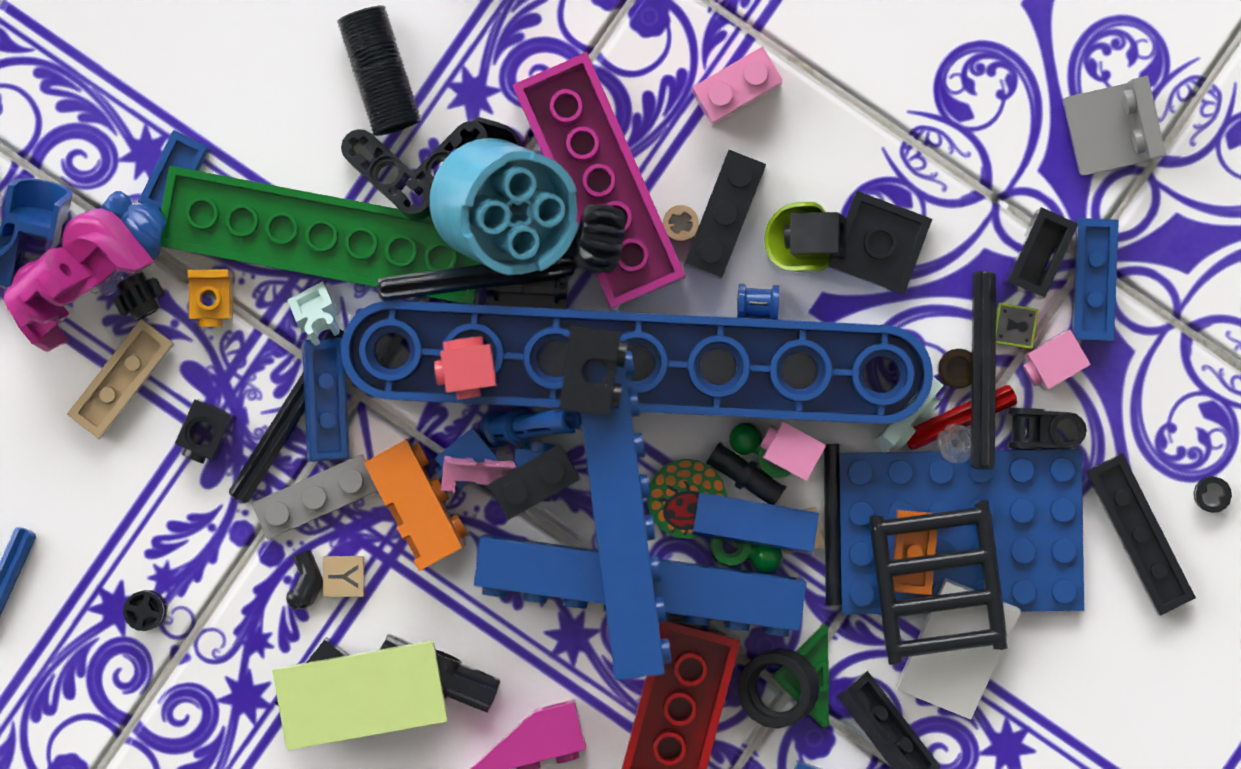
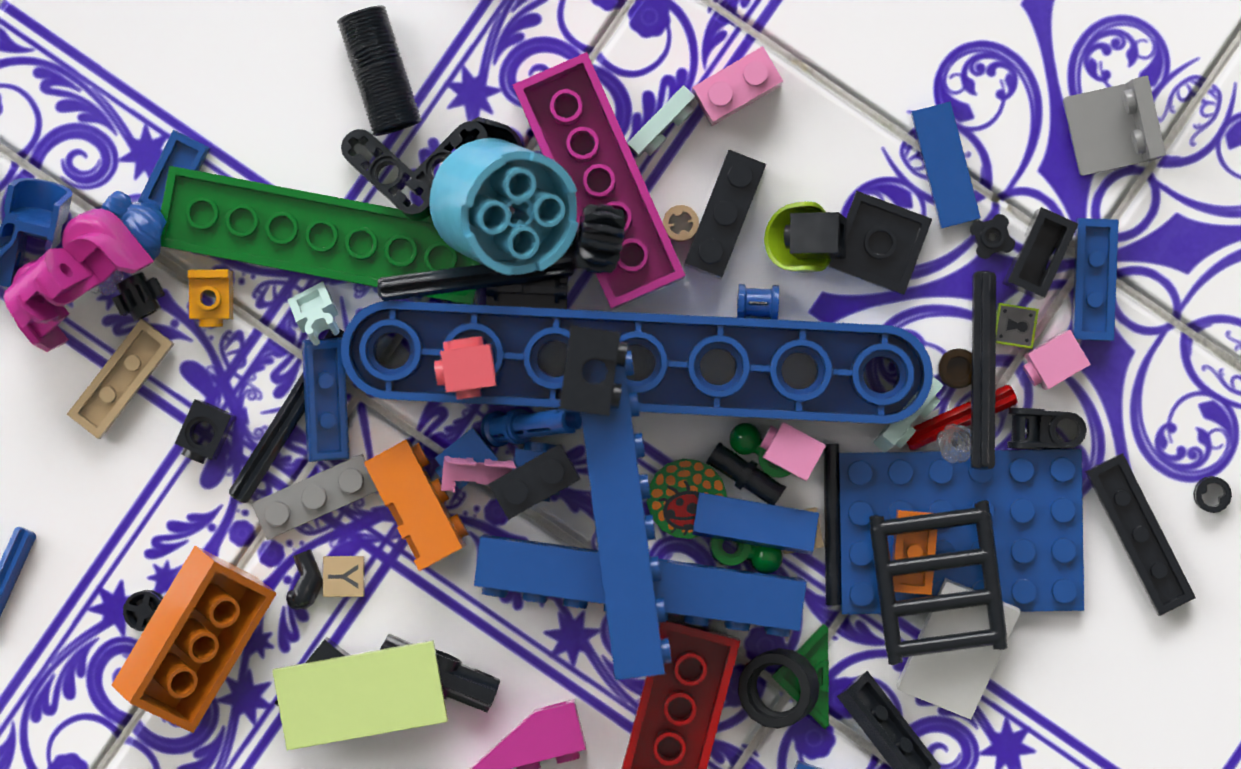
(193, 639): none -> orange brick
(675, 111): none -> light aqua plate
(945, 165): none -> blue tile
(986, 246): none -> black plate

